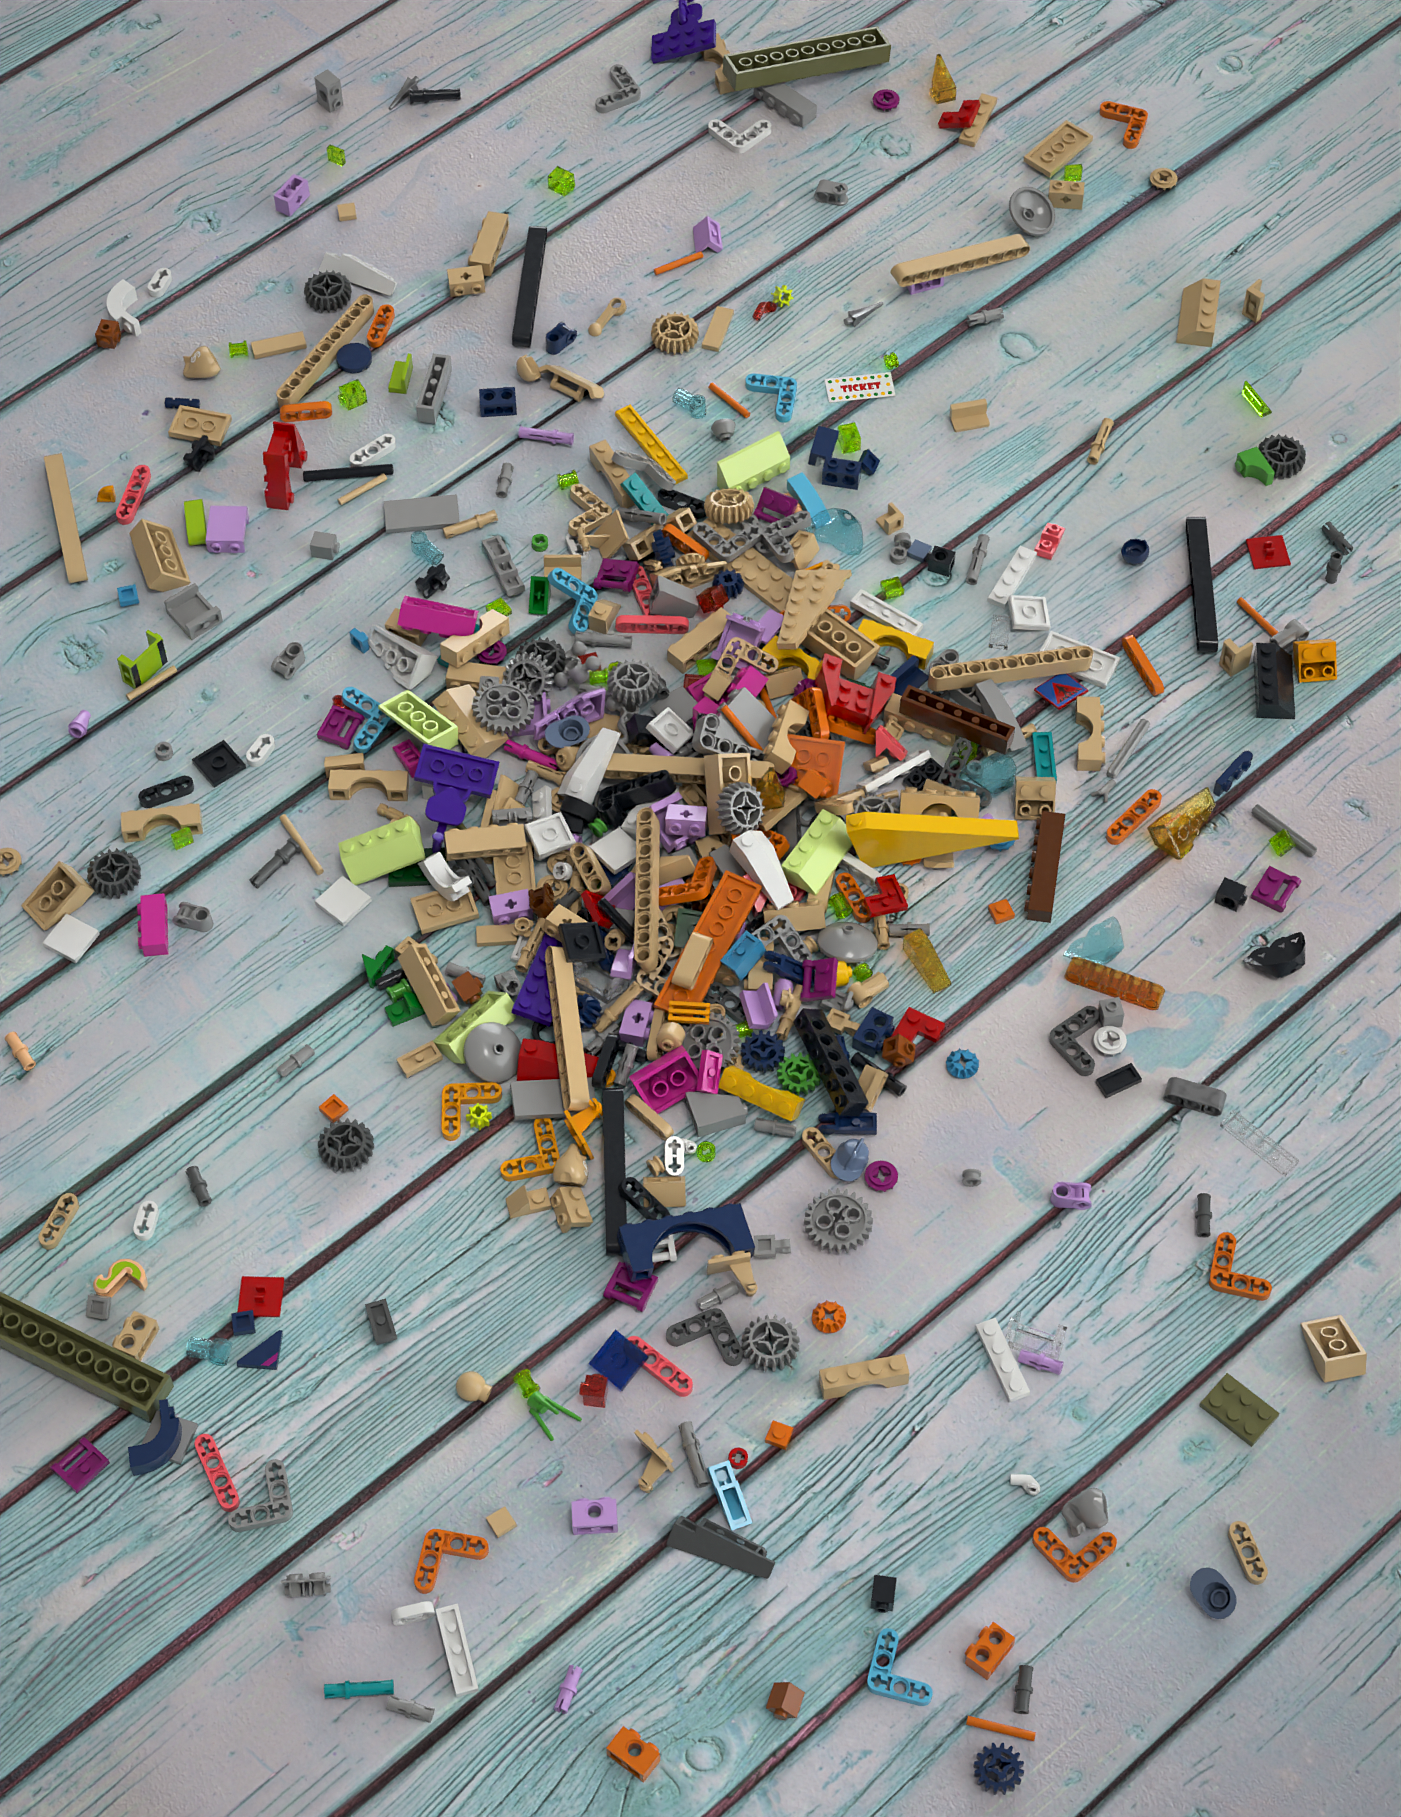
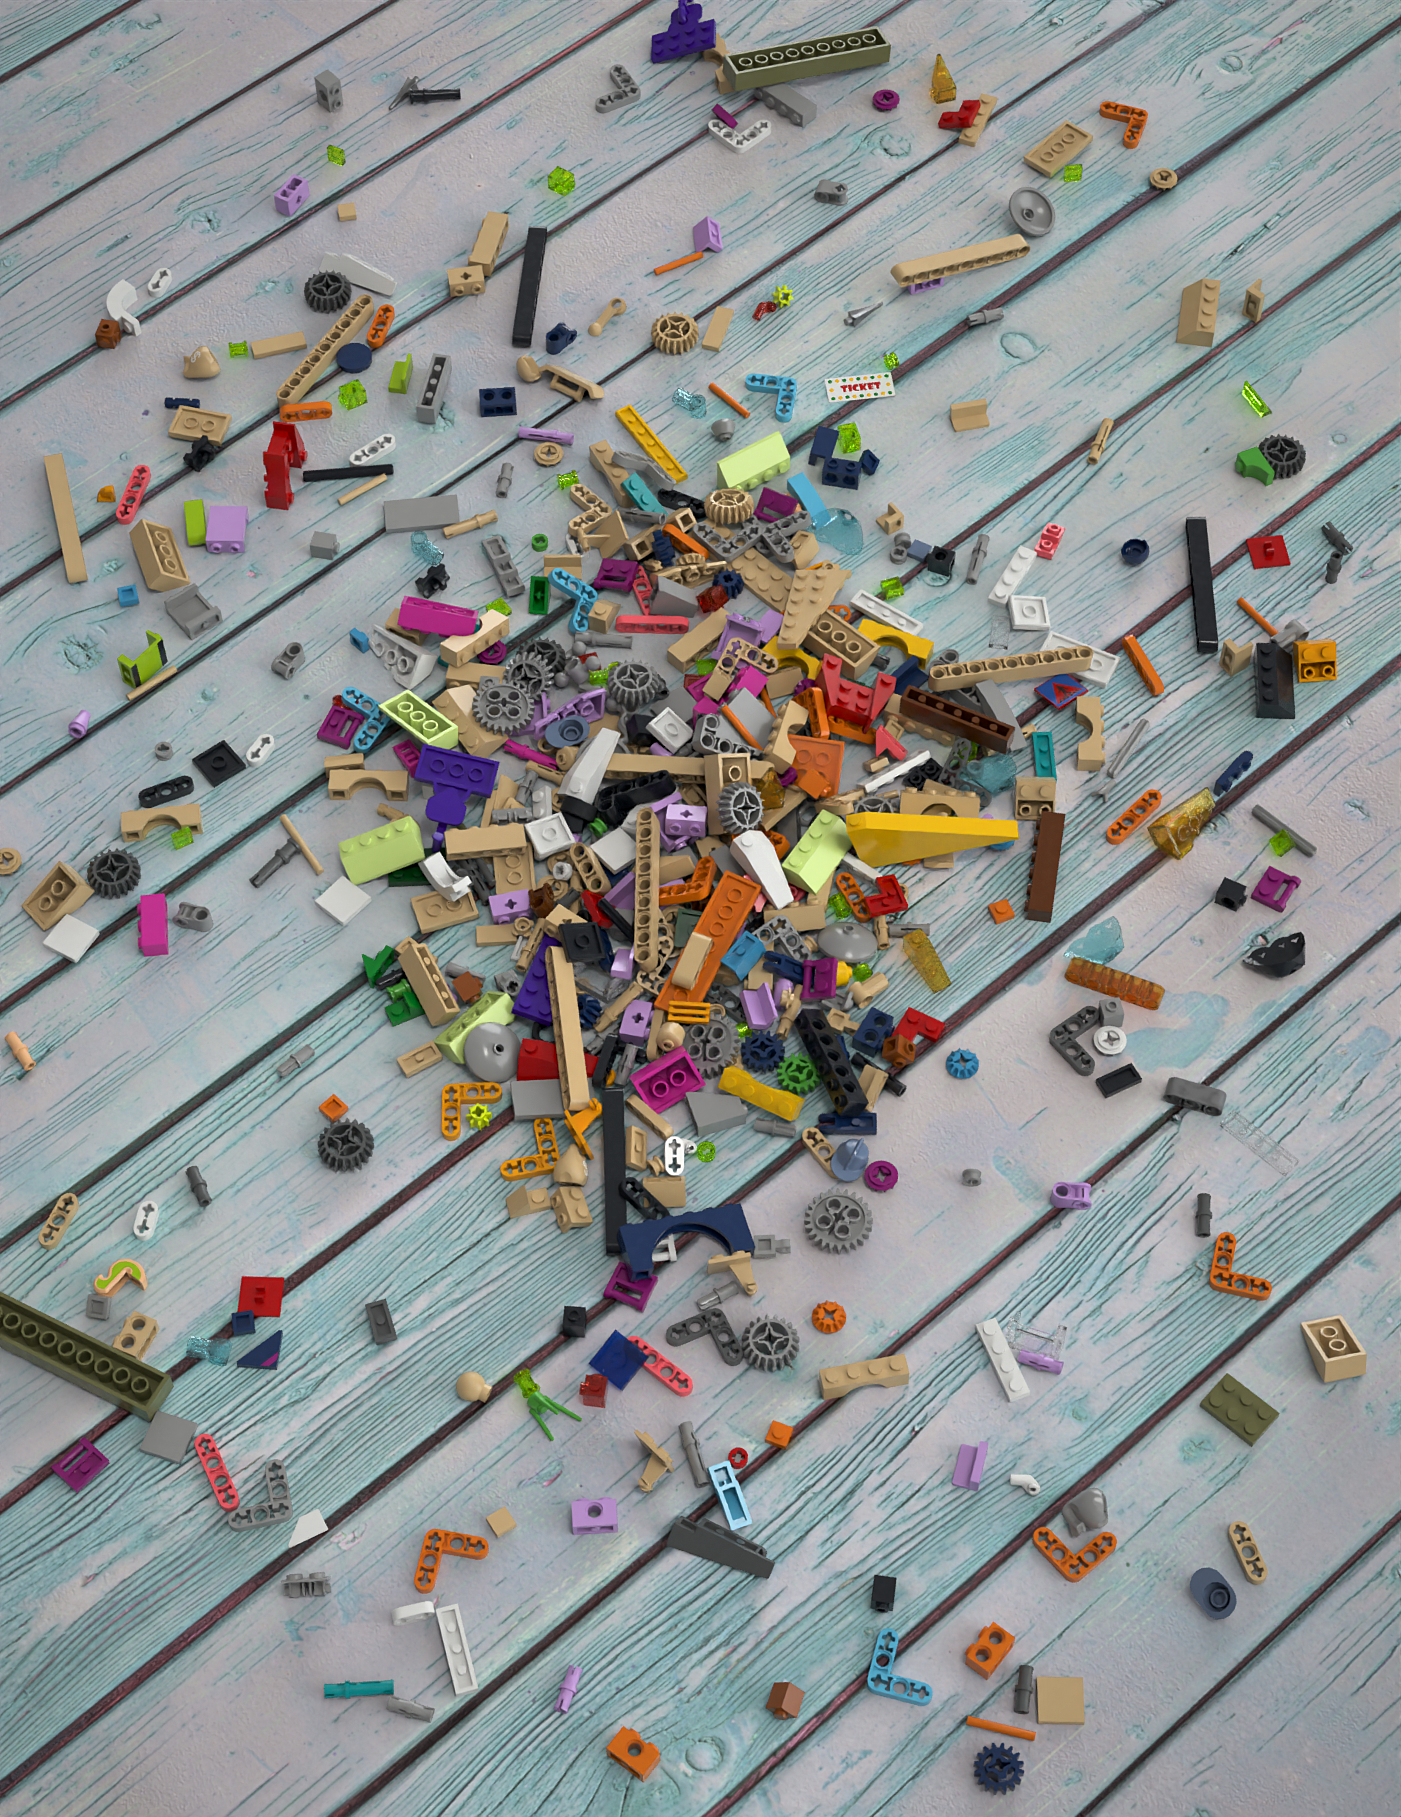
(159, 1450): dark blue arch -> none
(308, 1527): none -> white sticker
(543, 449): none -> tan gear
(574, 1321): none -> black brick
(617, 944): tan bush -> none
(636, 1148): none -> tan plate
(709, 1072): dark pink plate -> none
(724, 116): none -> magenta beam
(970, 1466): none -> lavender panel
(1060, 1700): none -> tan tile
(1066, 194): tan brick -> none

